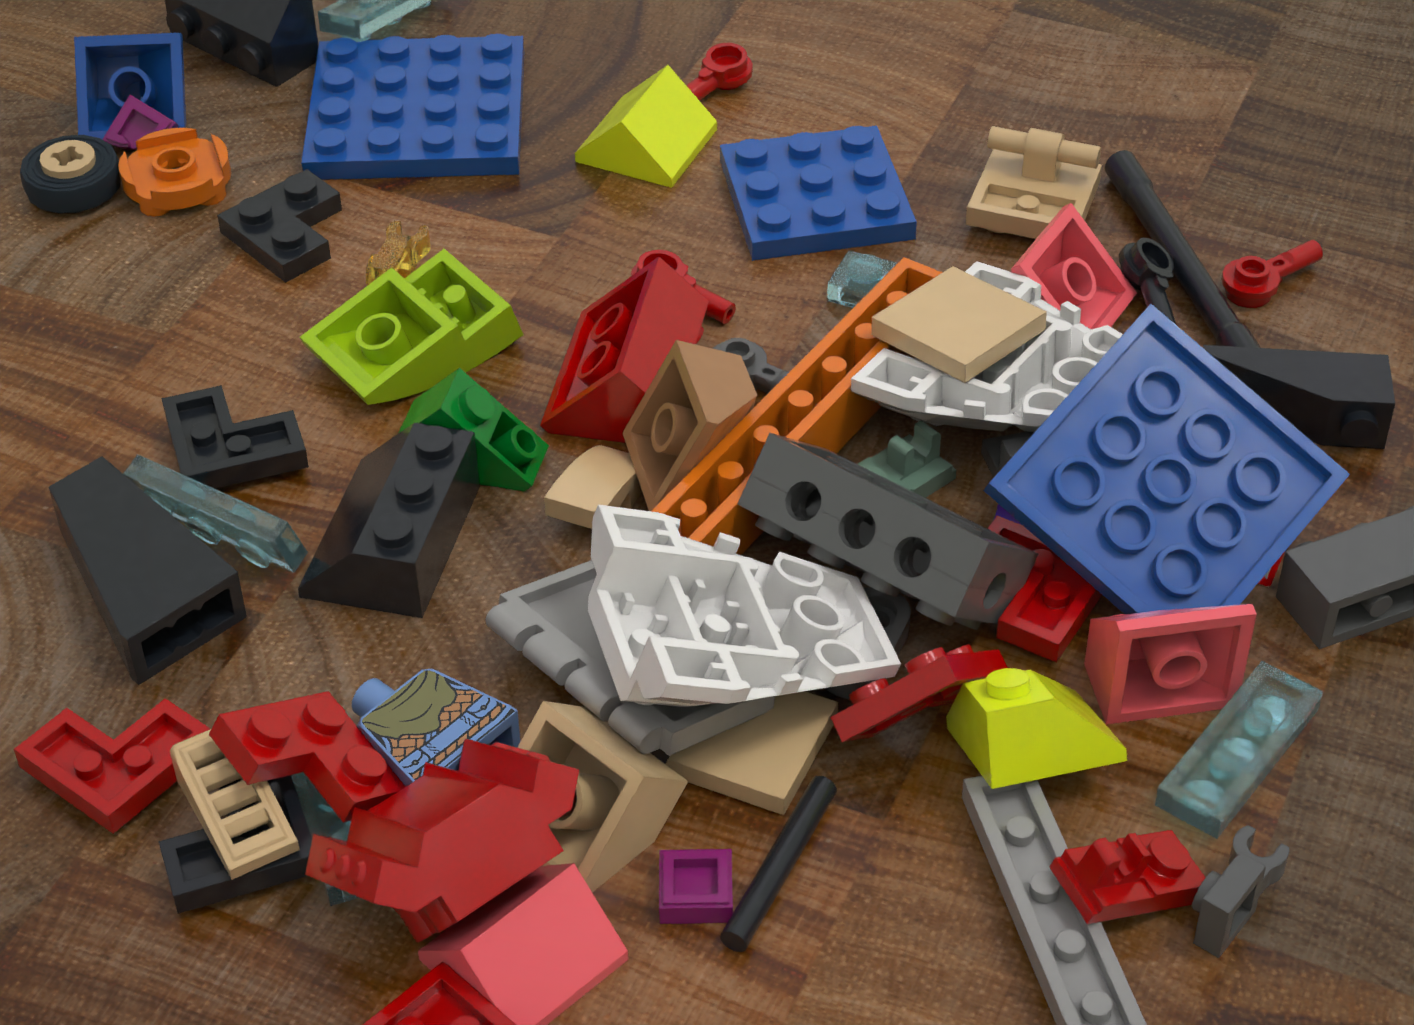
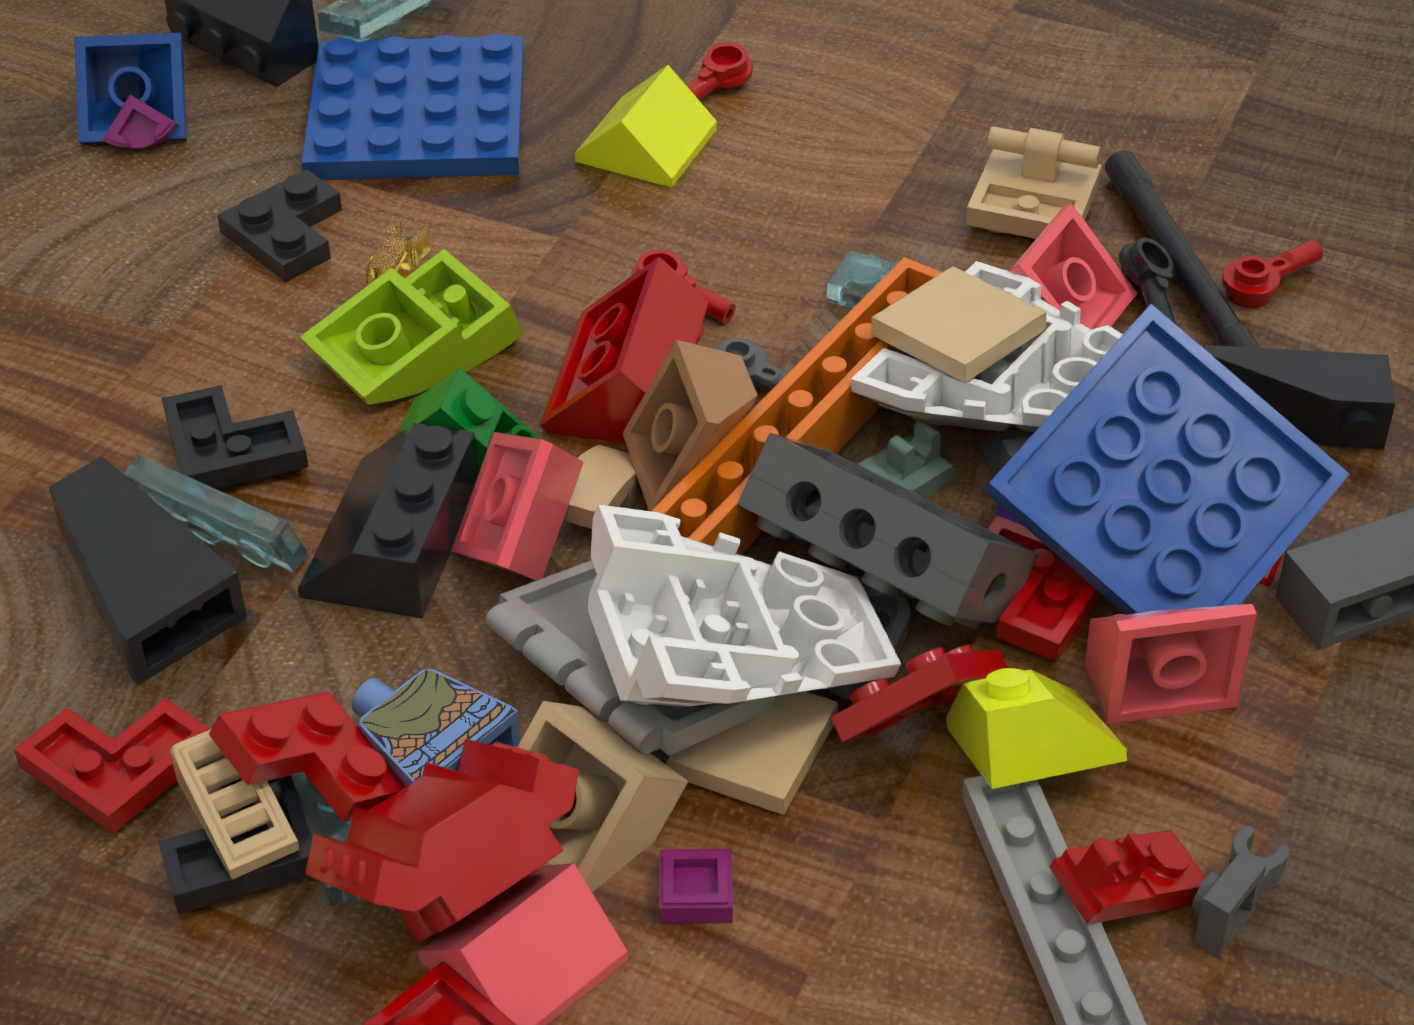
(70, 174): black wheel -> none
(158, 188): orange plate -> none
(518, 505): none -> coral slope
(778, 864): black bar -> none
(816, 192): blue plate -> none
(1238, 749): clear light blue plate -> none

